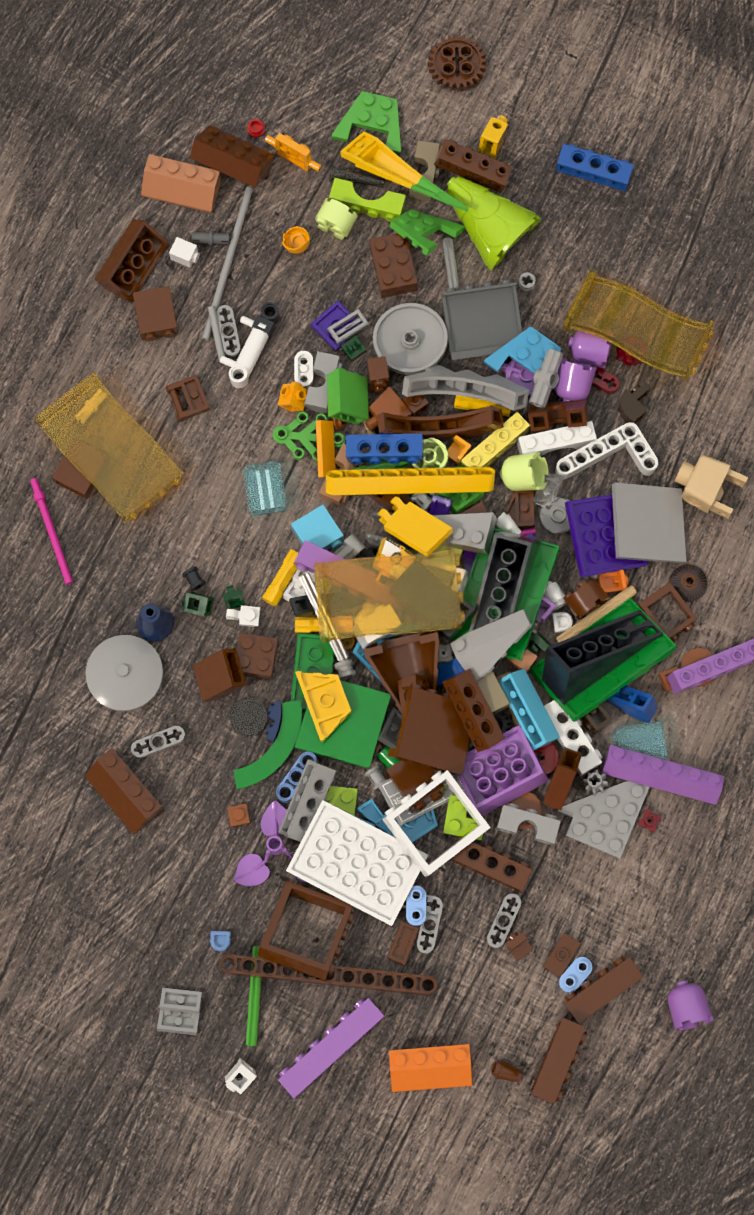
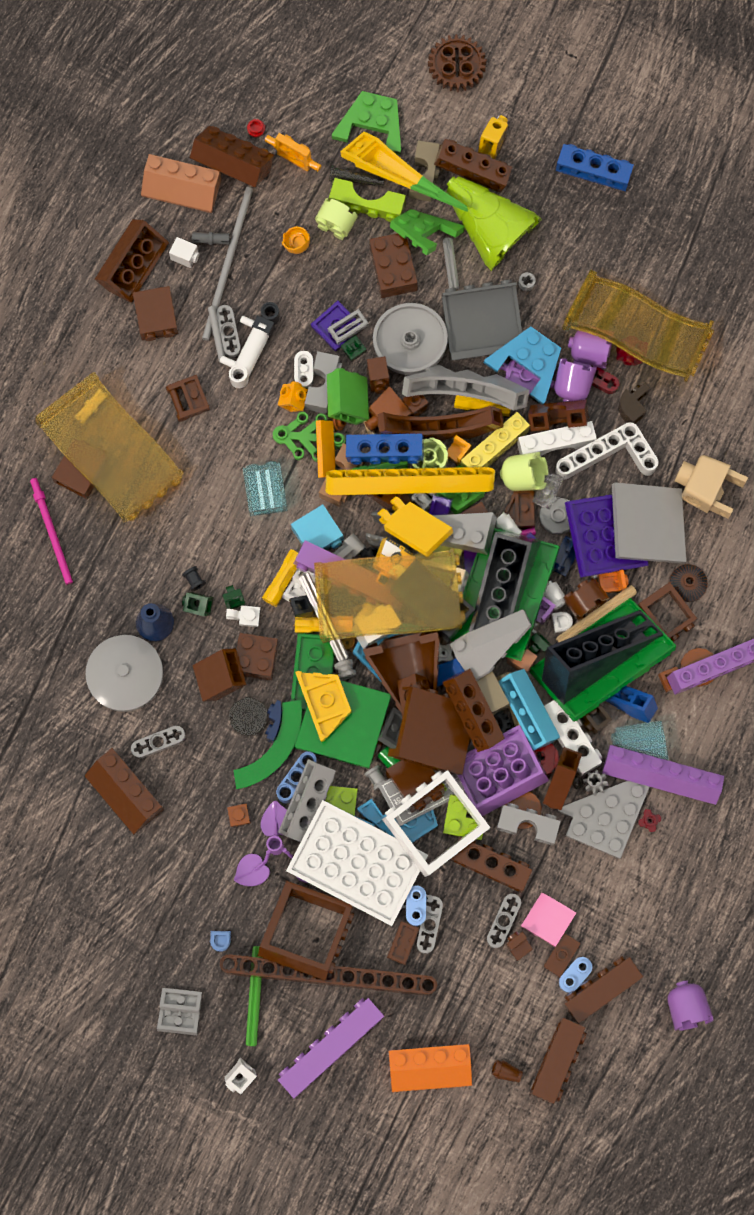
(546, 378): light grey piece -> none
(548, 919): none -> bright pink slope
(565, 557): none -> dark blue hinge

